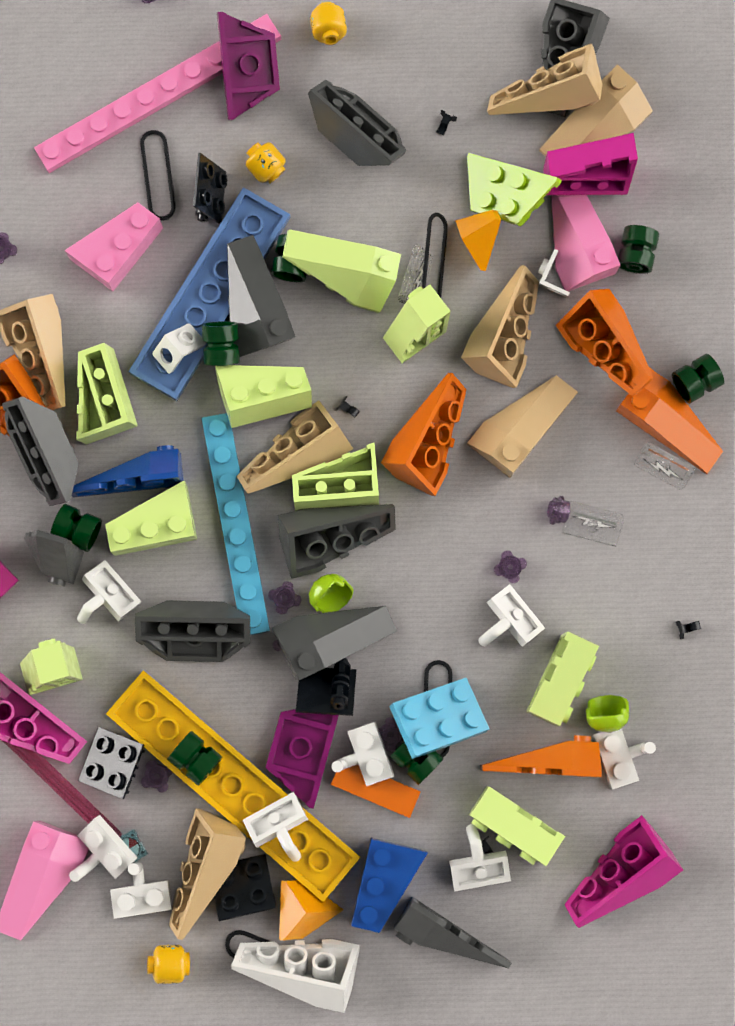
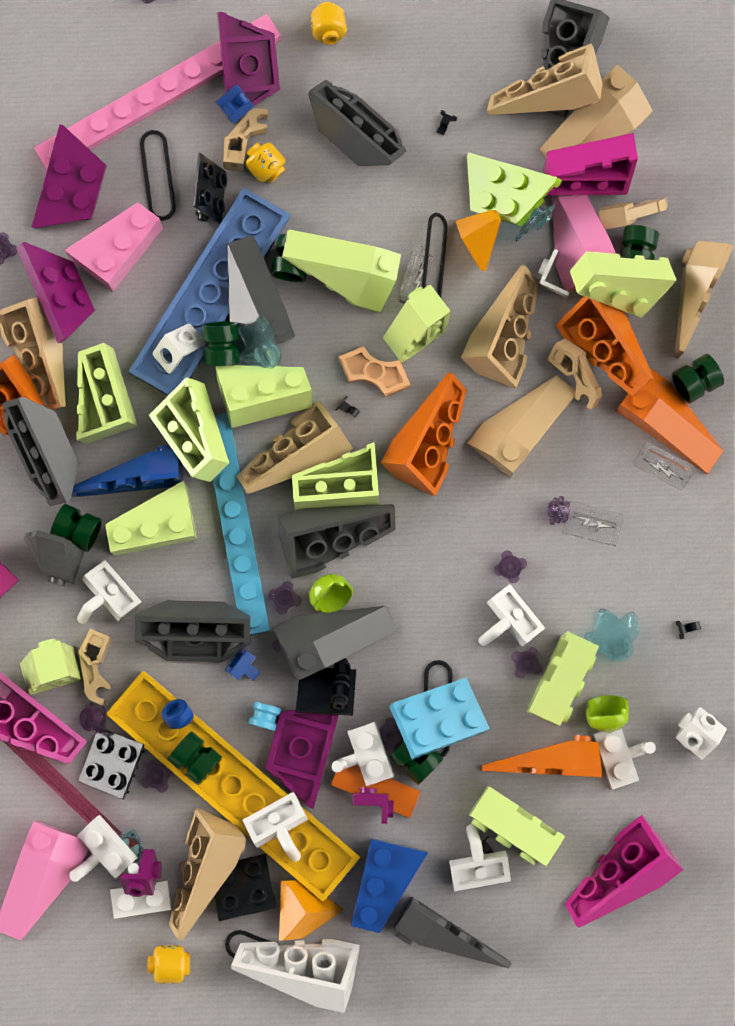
(57, 289): none -> magenta wing
(70, 182): none -> magenta wing
(90, 670): none -> tan piece
(93, 718): none -> clear purple plate
(145, 880): none -> magenta bracket
(177, 714): none -> blue tile
(192, 430): none -> yellowish green wedge
(234, 104): none -> blue tile
(239, 135): none -> tan piece
(242, 665): none -> blue tile
(259, 345): none -> clear light blue plate
(264, 716): none -> medium azure wheel
(370, 797): none -> magenta bracket
(386, 376): none -> light nougat tile
(530, 655): none -> clear purple plate
(537, 219): none -> clear light blue plate
(580, 369): none -> tan piece
(611, 631): none -> clear light blue plate
(623, 282): none -> yellowish green wedge
(627, 213): none -> tan piece
(700, 732): none -> white brick
(701, 271): none -> tan wedge

